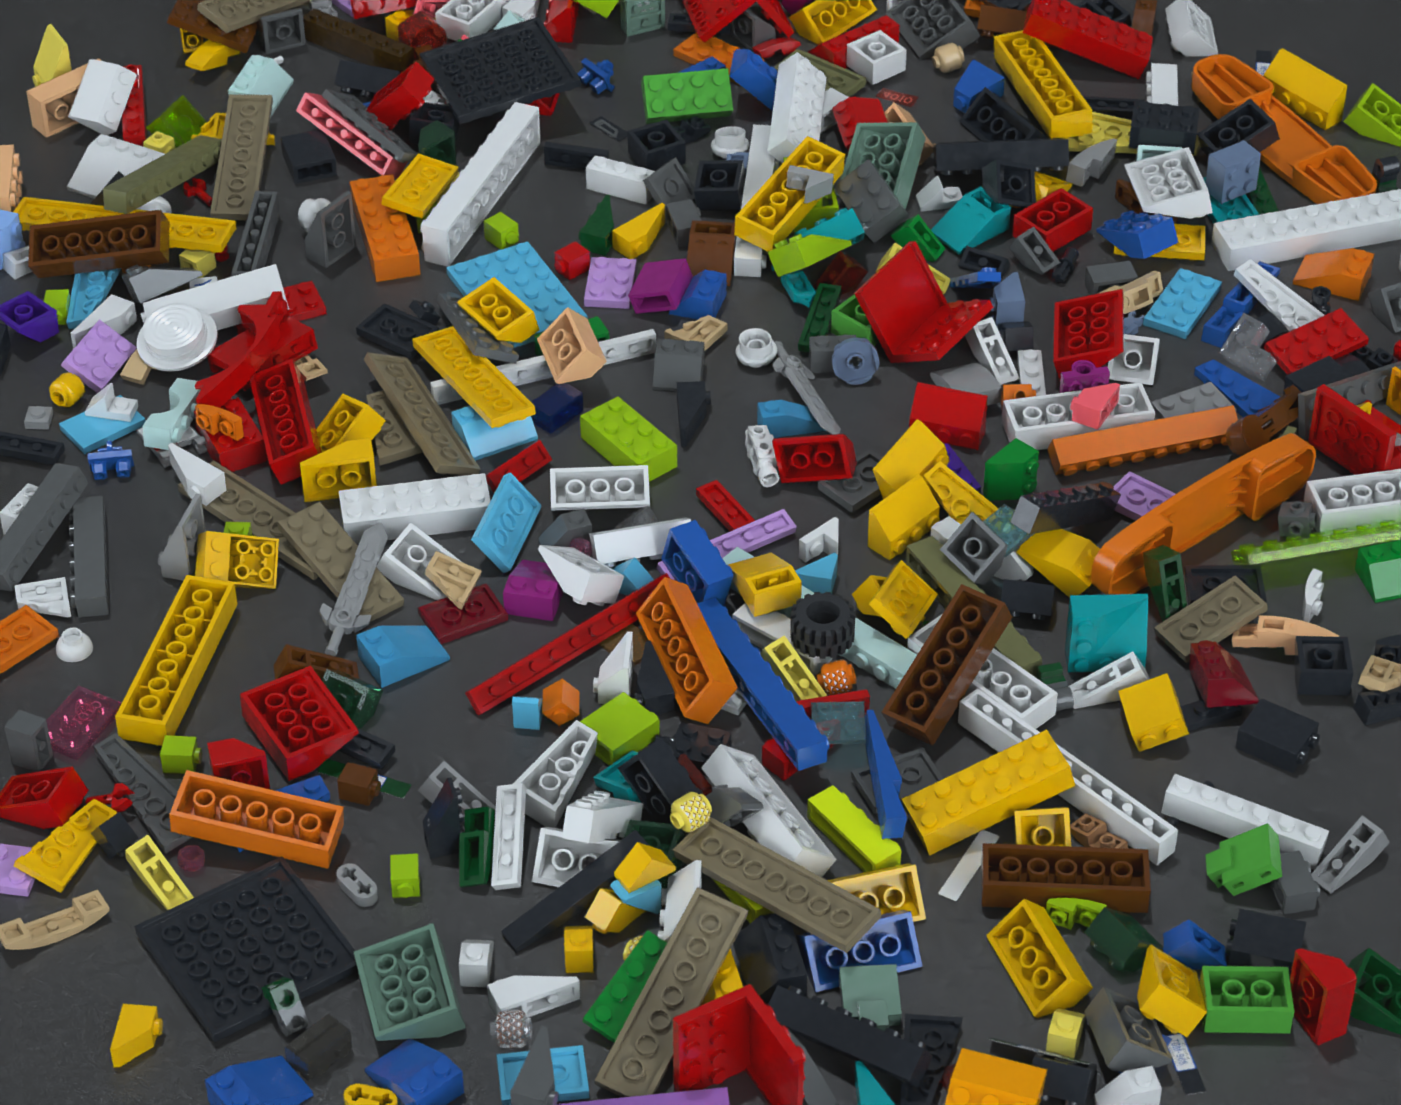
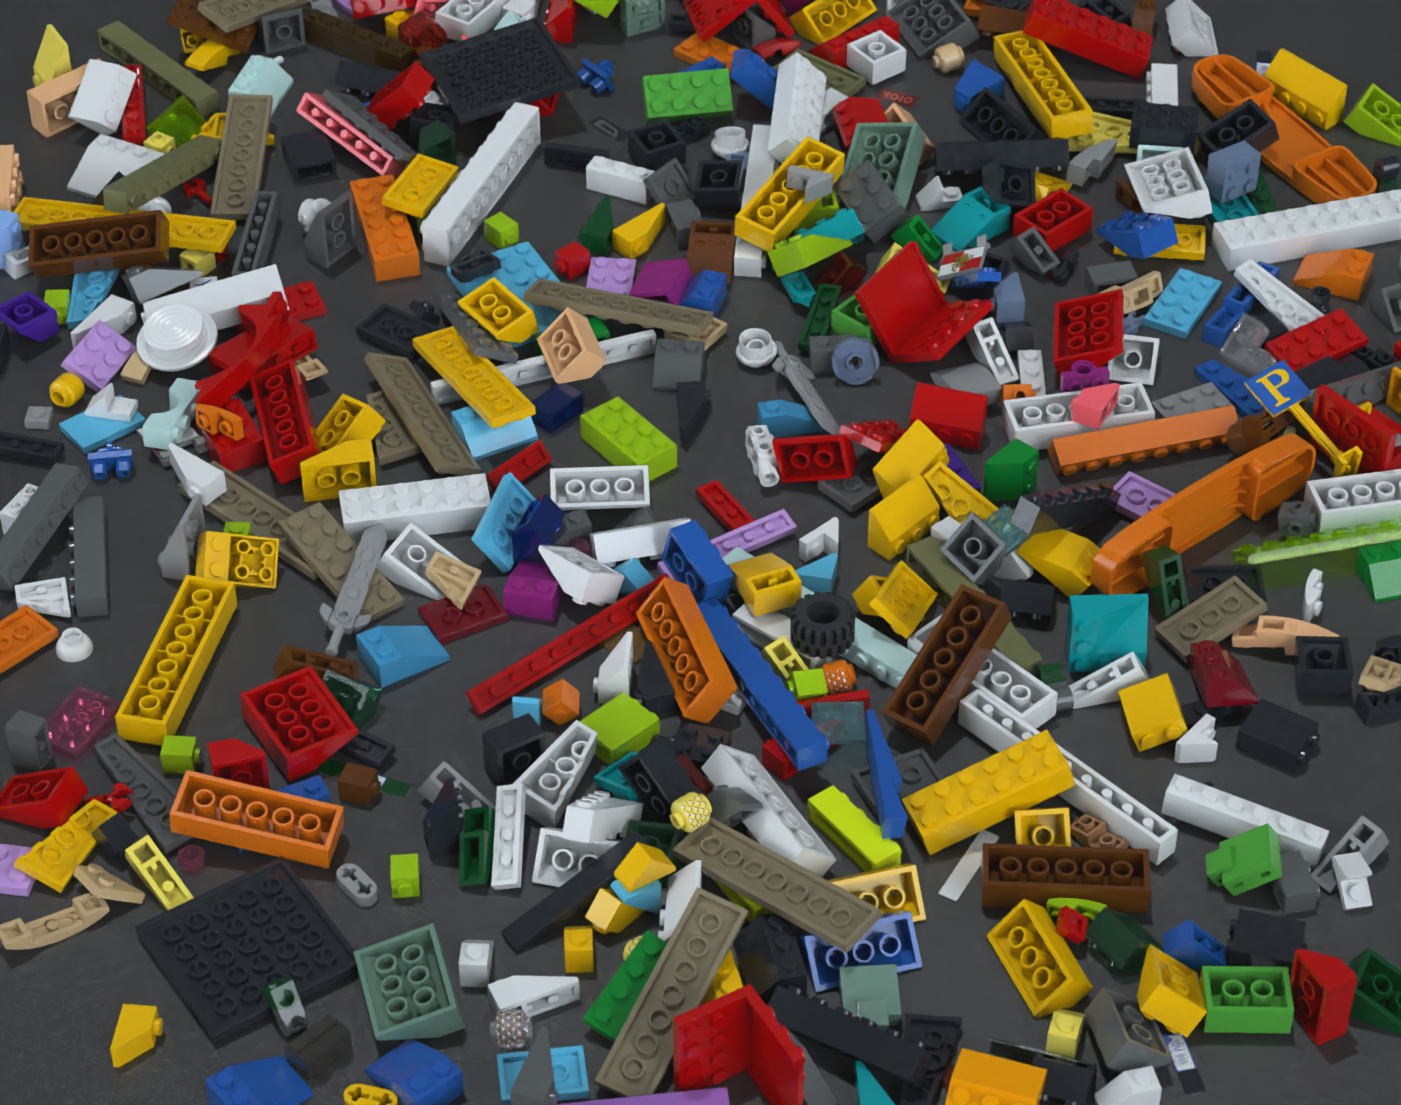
(106, 885): none -> tan wing
(157, 67): none -> olive brick
(475, 266): none -> black wing
(512, 749): none -> black brick
(536, 527): none -> clear blue slope
(619, 307): none -> dark tan plate
(807, 684): none -> lime brick
(875, 435): none -> red plate
(964, 261): none -> flag
(1071, 925): none -> red plate
(1198, 743): none -> white slope
(1282, 390): none -> piece
(1352, 881): none -> white slope

